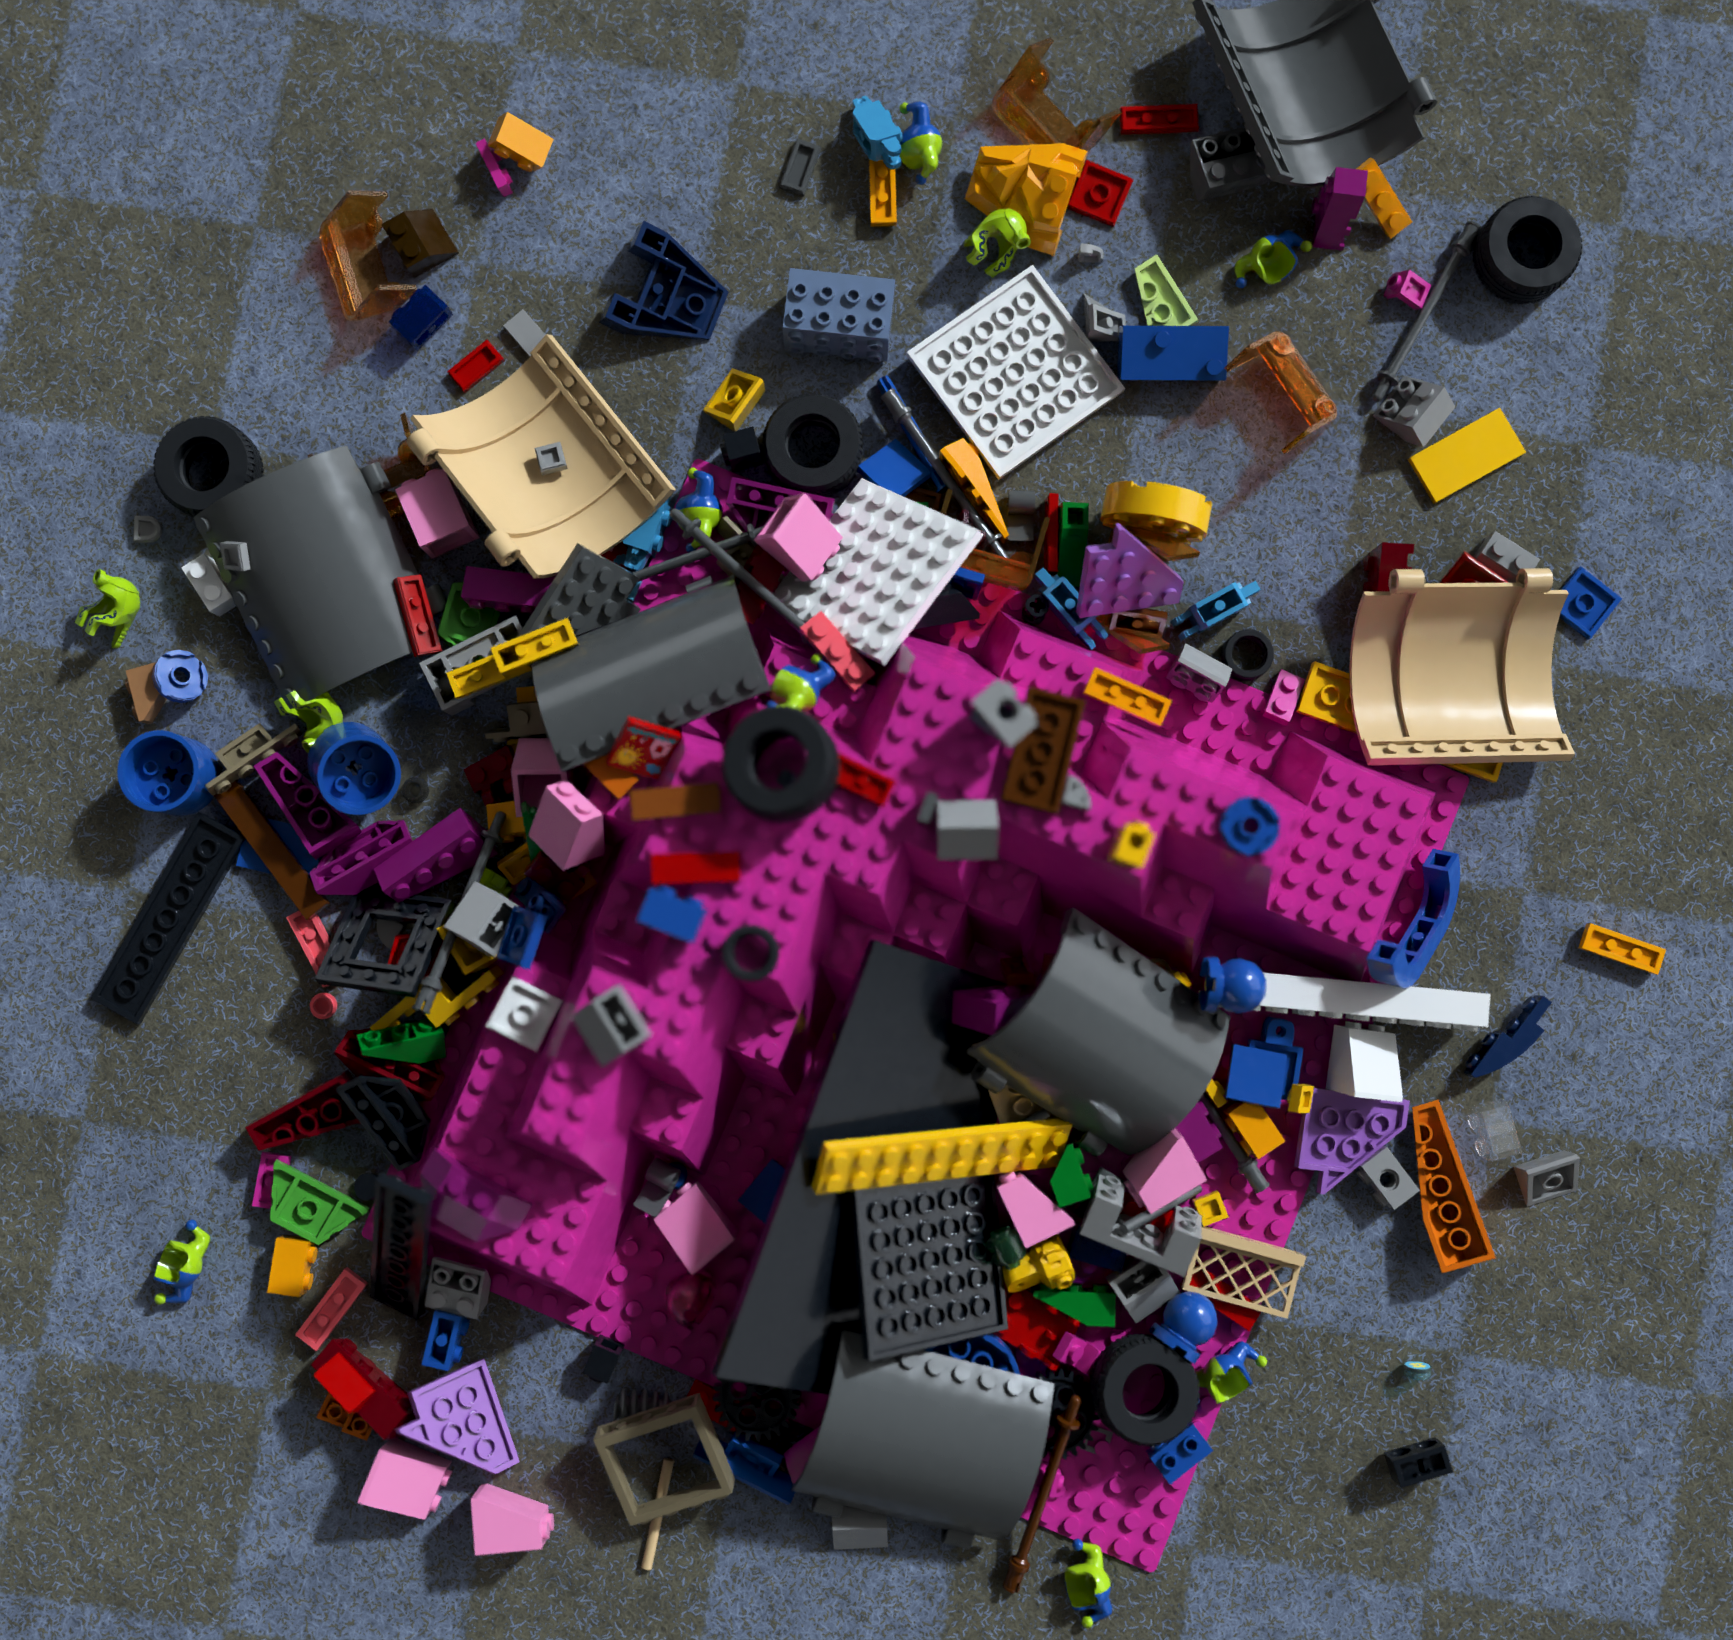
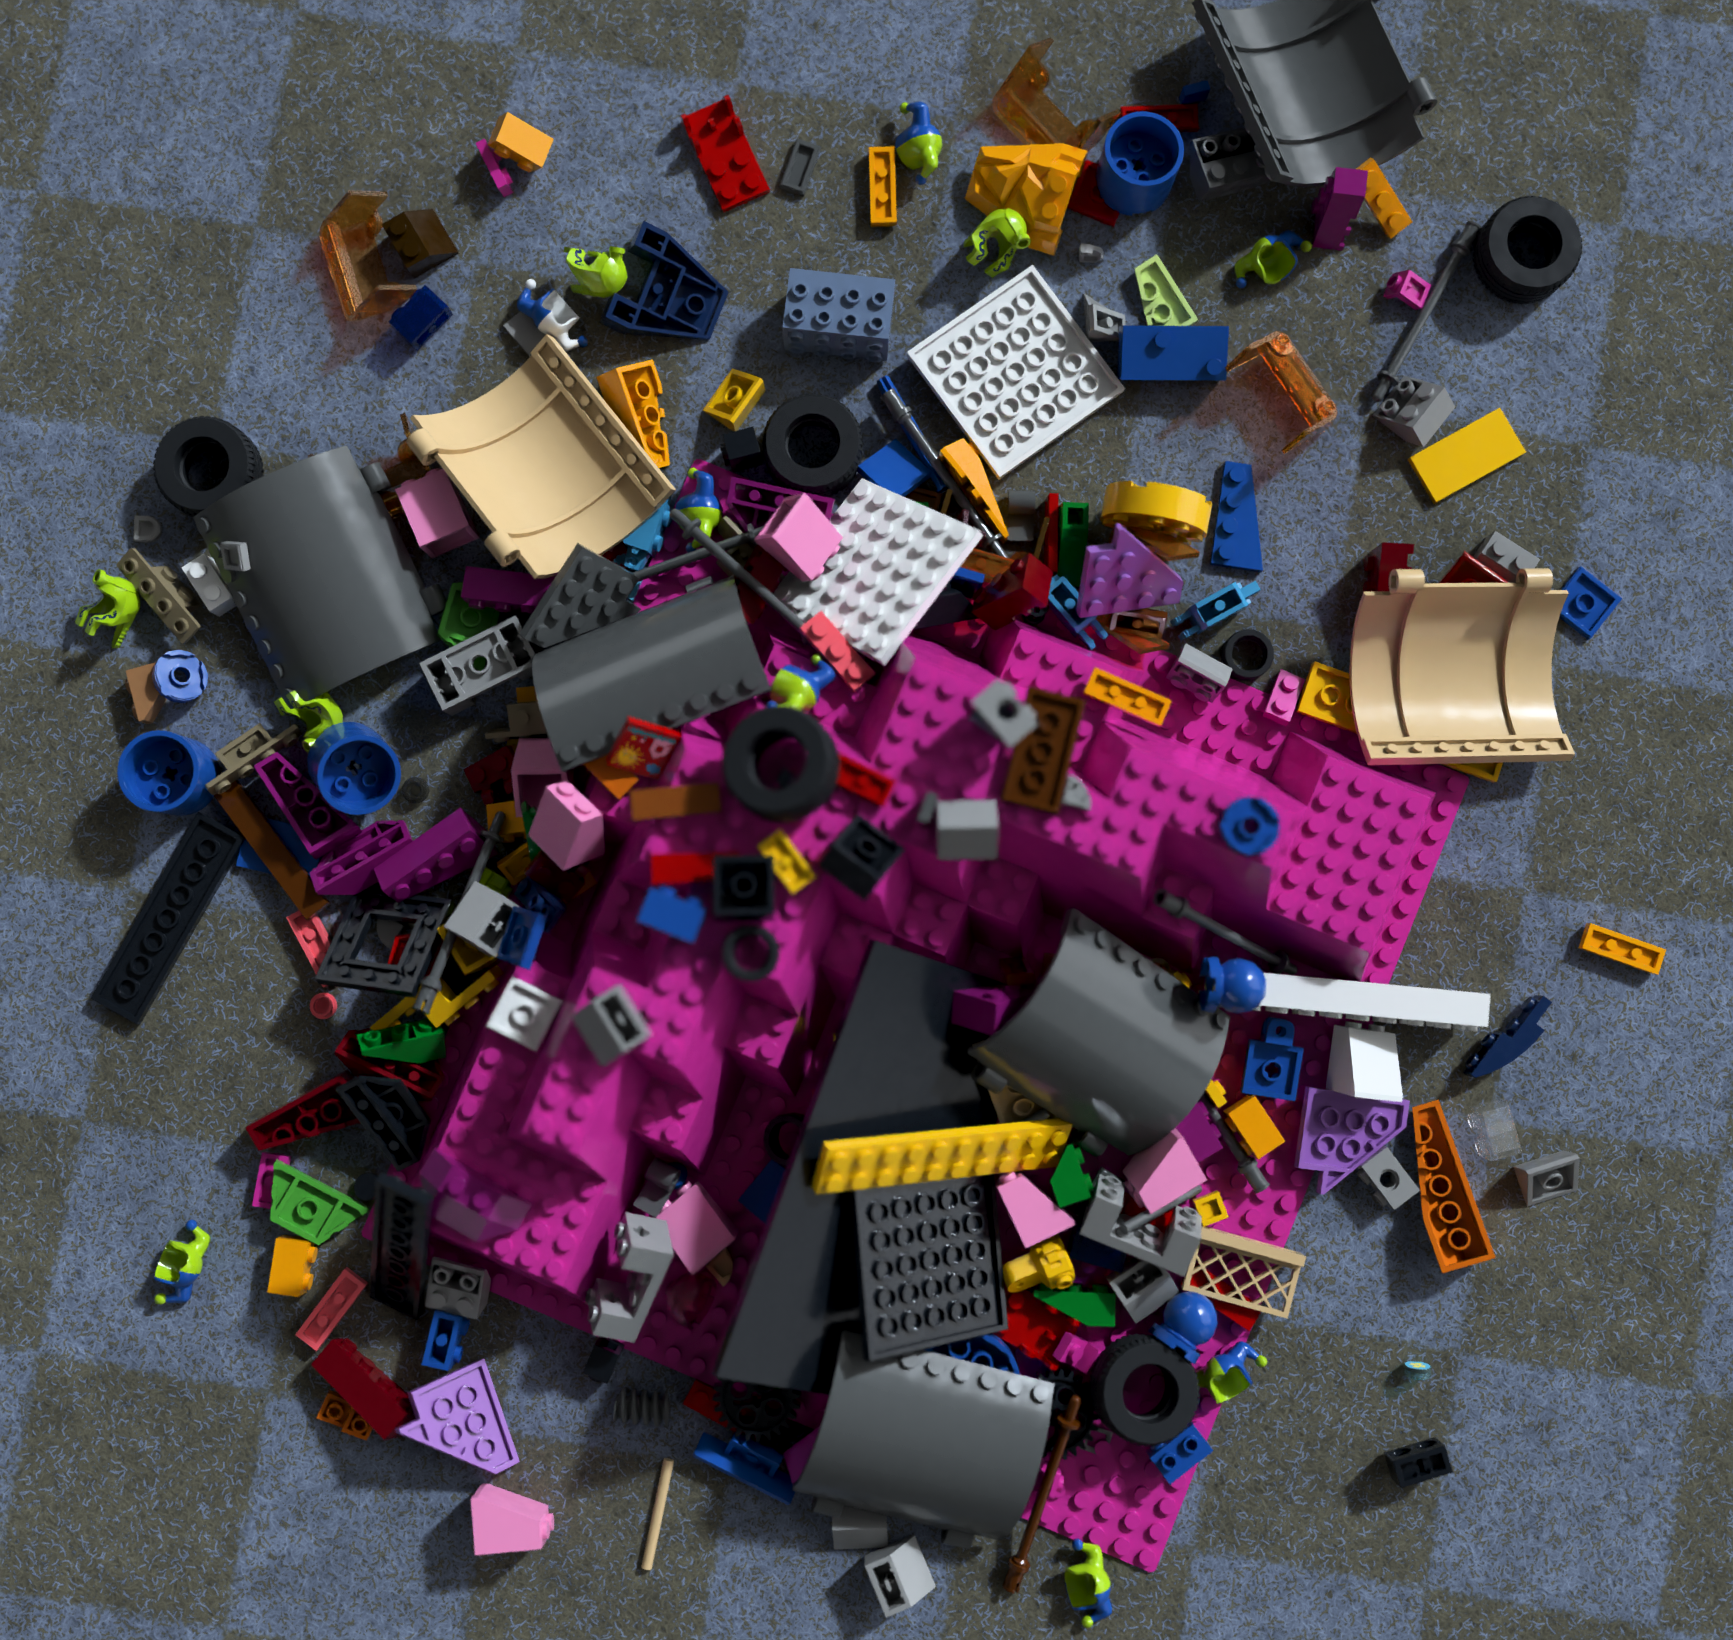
(163, 593): none -> dark tan bracket
(344, 1383): red slope -> none
(405, 1480): bright pink slope -> none
(417, 615): red tile -> none
(475, 366): red tile -> none
(512, 658): yellow bracket -> none
(550, 315): none -> white piece
(551, 458): light grey tile -> none
(602, 277): none -> lime piece
(621, 1308): none -> light grey plate
(633, 397): none -> light orange wedge
(652, 1420): dark tan window -> none
(721, 1266): none -> tile
(725, 154): none -> red hinge
(744, 888): none -> black slope
(771, 1136): none -> black tyre
(787, 861): none -> yellow plate
(861, 857): none -> black slope
(877, 132): dark azure hinge -> none
(899, 1575): none -> light grey slope
(1006, 1247): clear green head -> none
(1013, 592): none -> dark red wedge
(1131, 845): yellow brick -> none
(1143, 144): none -> blue brick
(1179, 906): none -> dark grey bar
(1194, 92): none -> blue tile
(1236, 526): none -> blue wing
(1255, 1076): blue tile -> none
(1300, 1098): yellow plate -> none
(1405, 962): blue arch -> none

